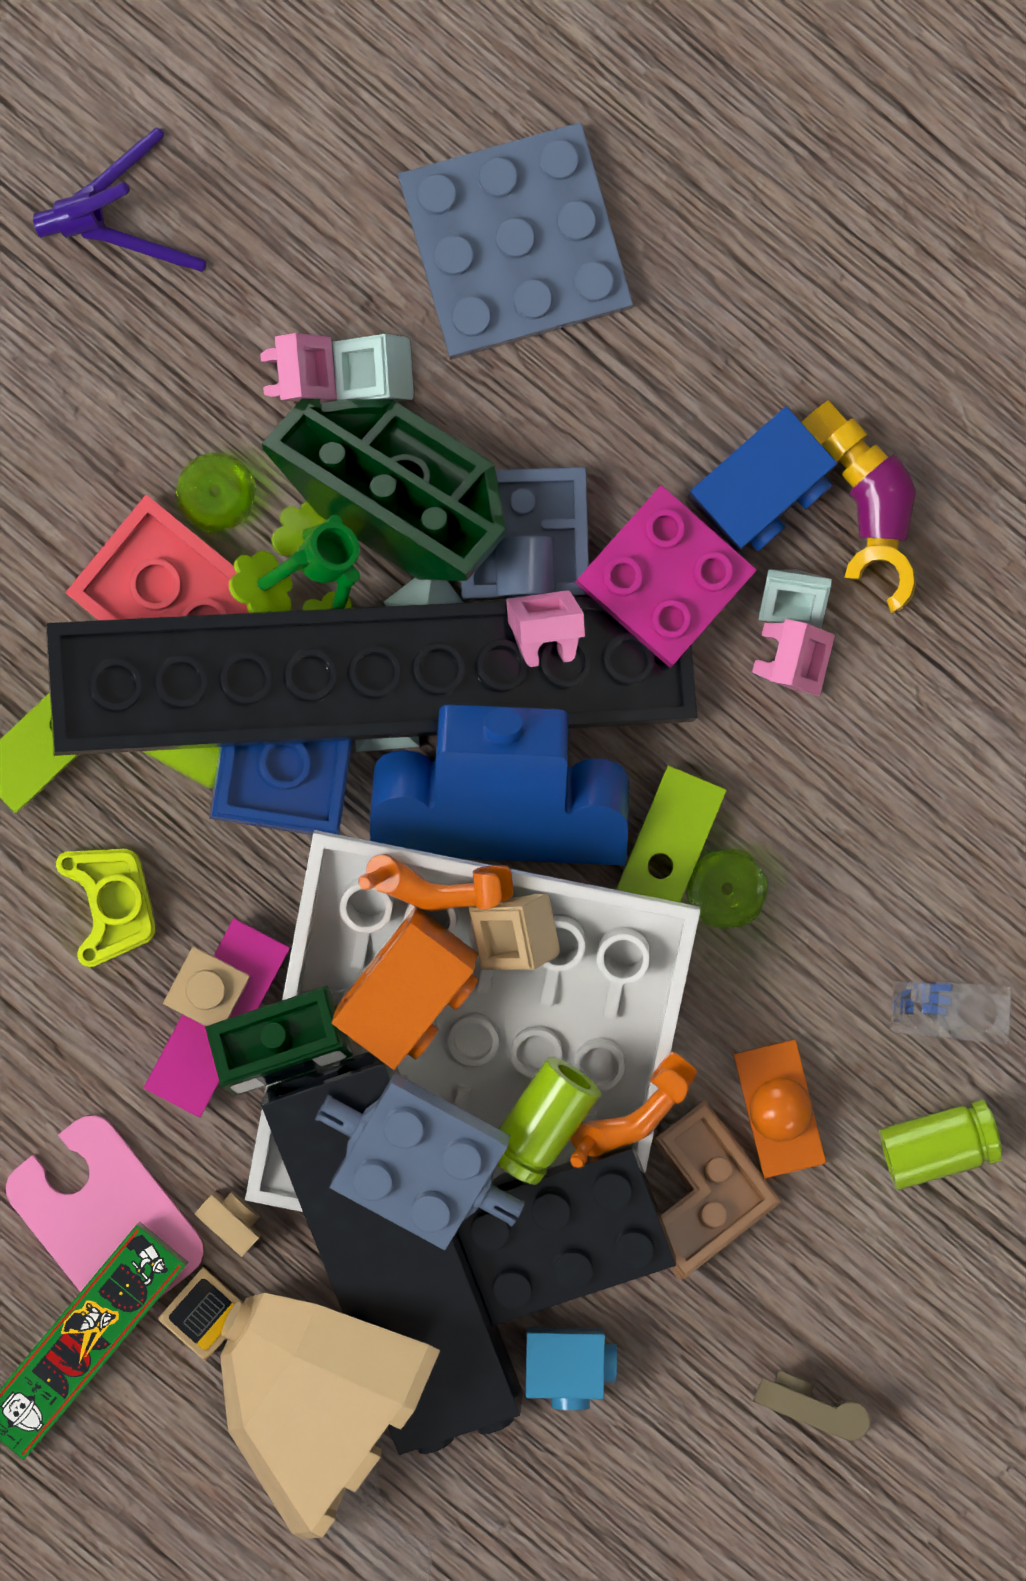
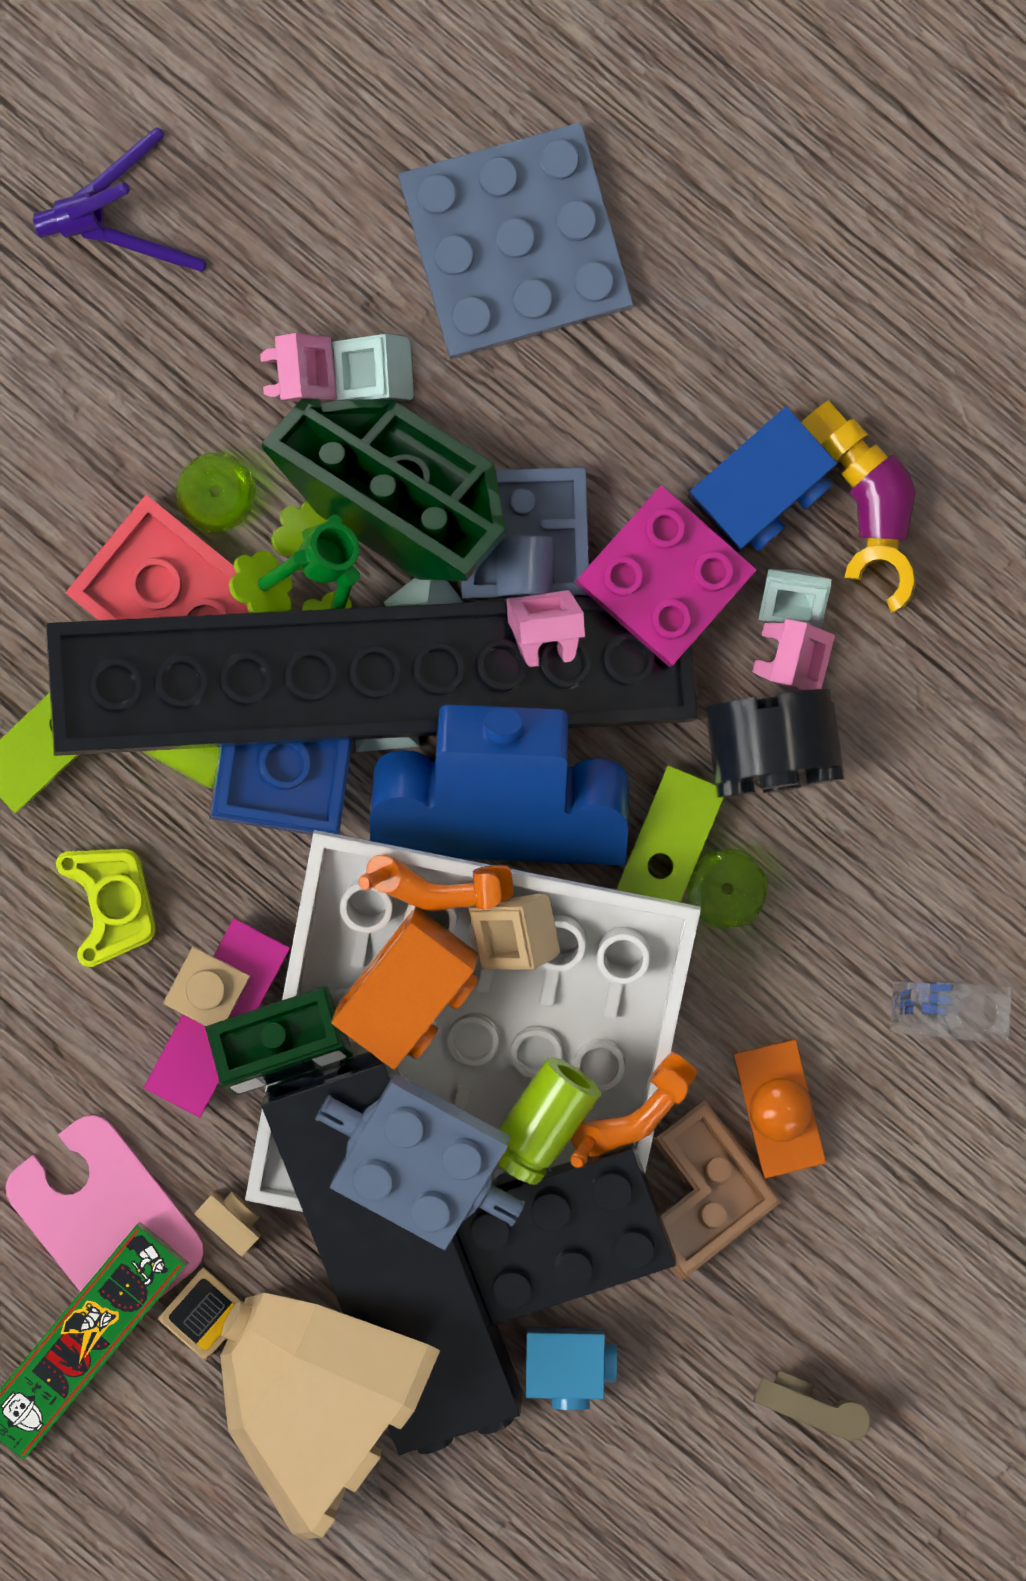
(774, 742): none -> black brick
(940, 1144): lime piece -> none

